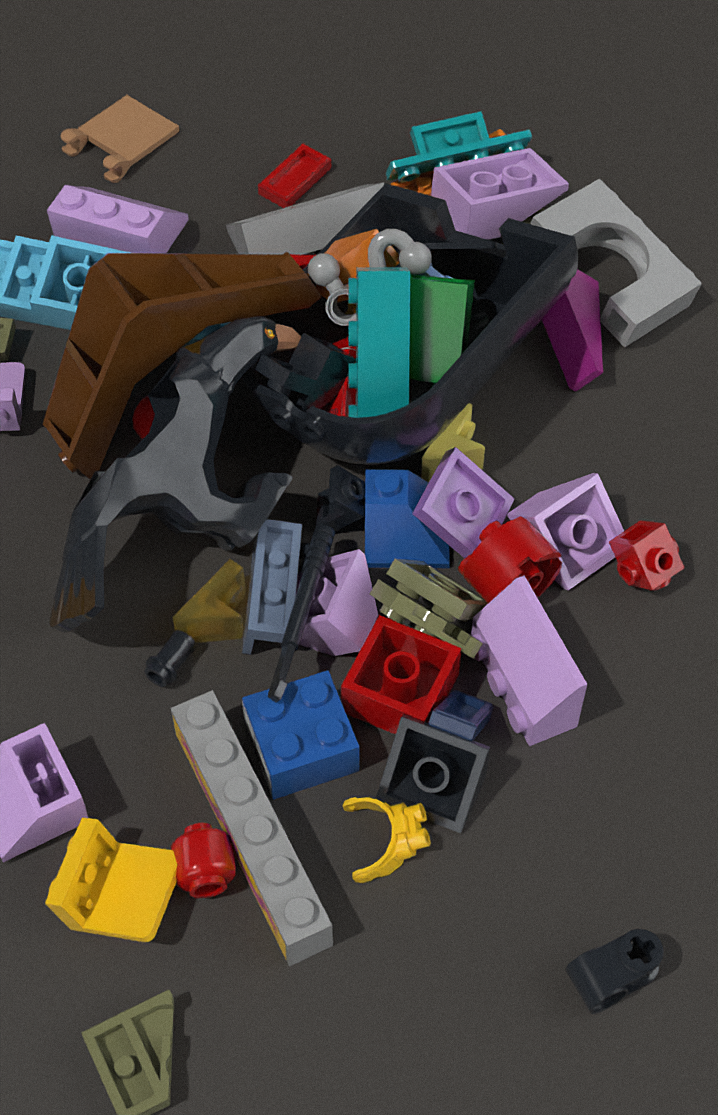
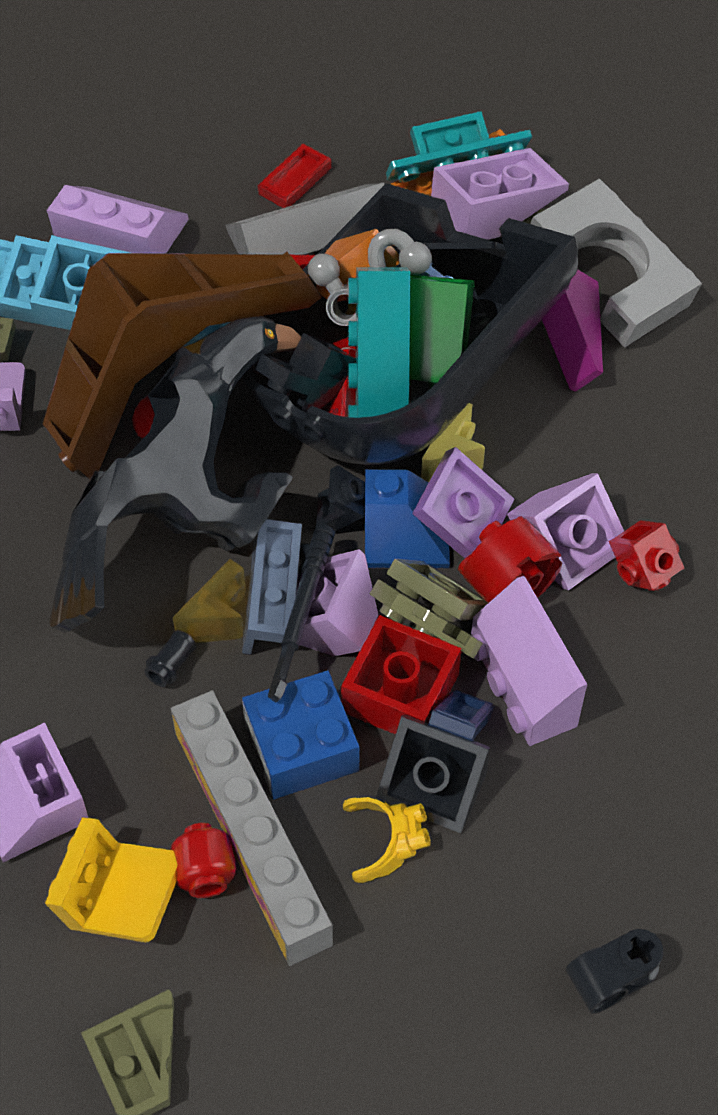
(123, 130): medium nougat flag -> none

